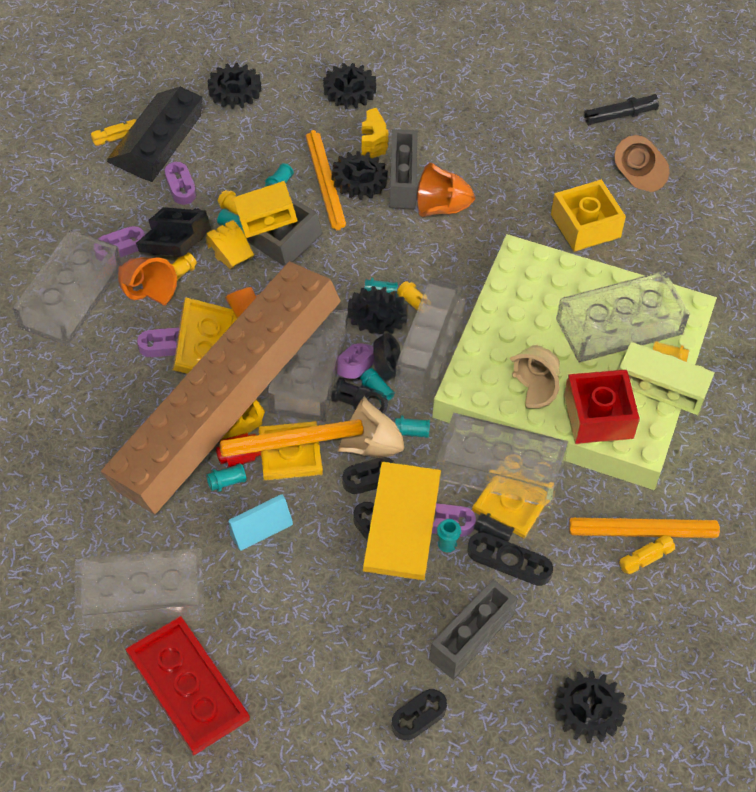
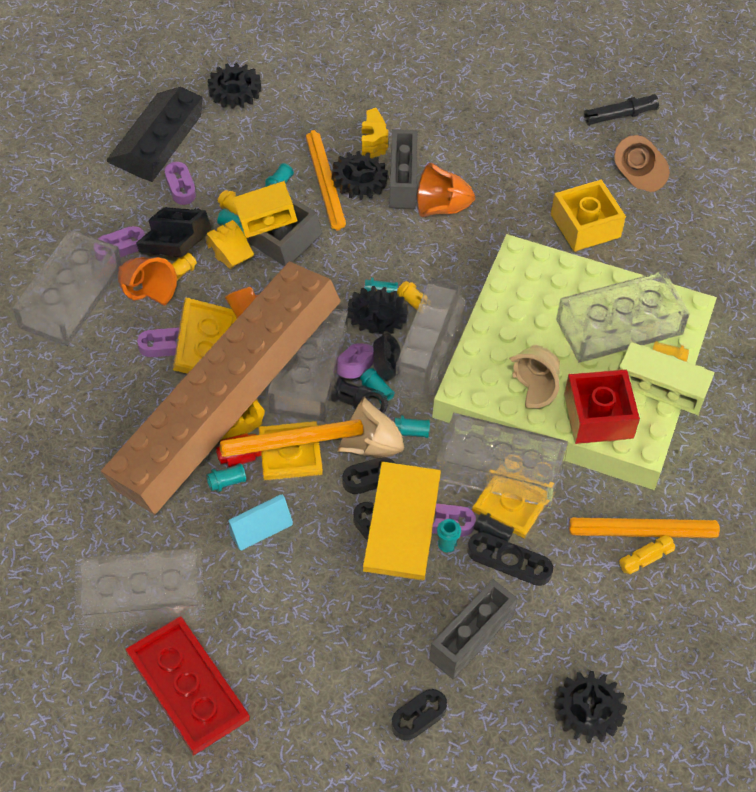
(111, 133): yellow axle -> none
(349, 85): black gear -> none

